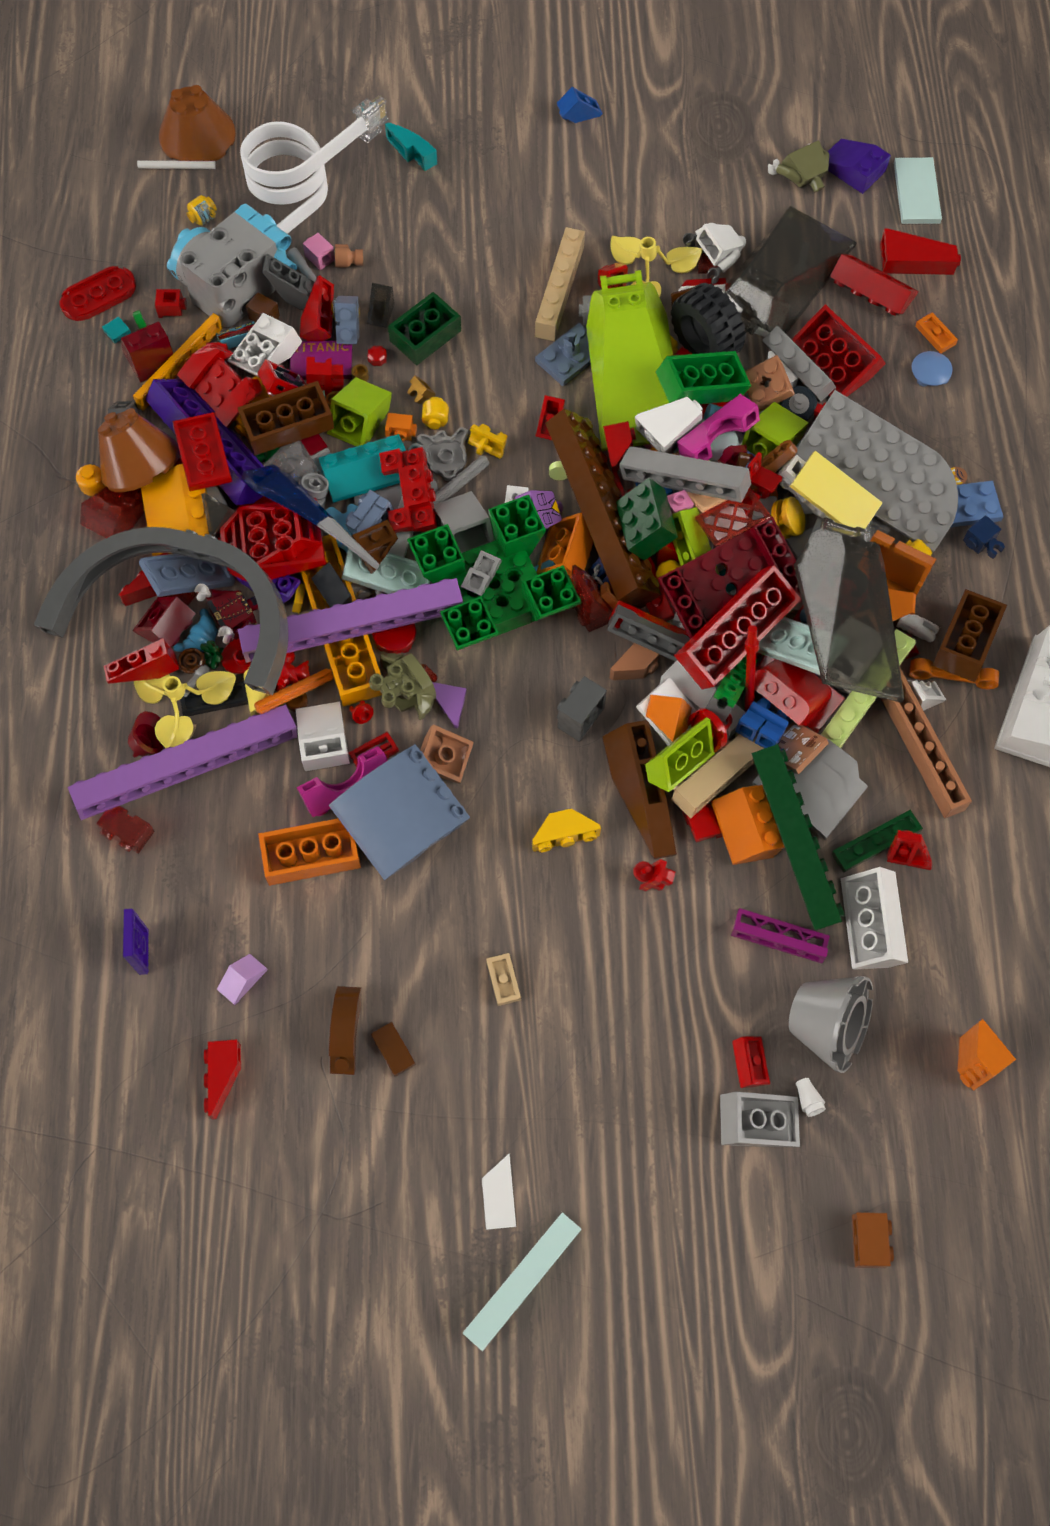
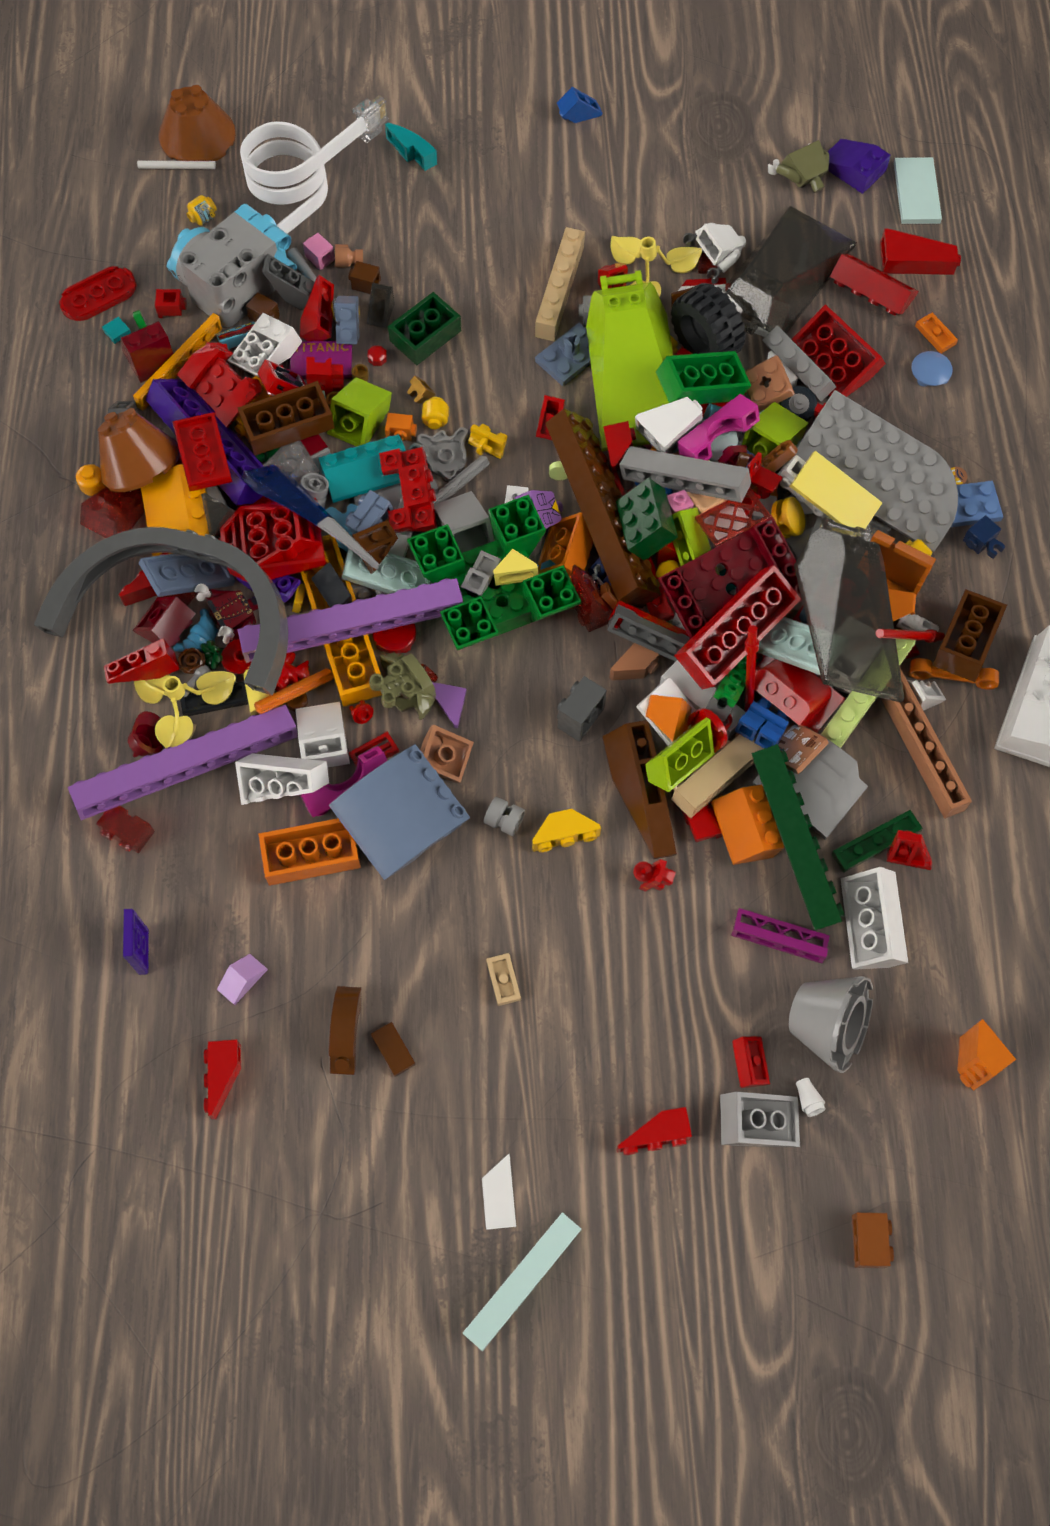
(277, 776): none -> white wedge
(363, 276): none -> reddish brown brick
(504, 816): none -> light grey wheel
(514, 569): none -> light yellow slope
(664, 1128): none -> red slope
(929, 635): none -> red bar

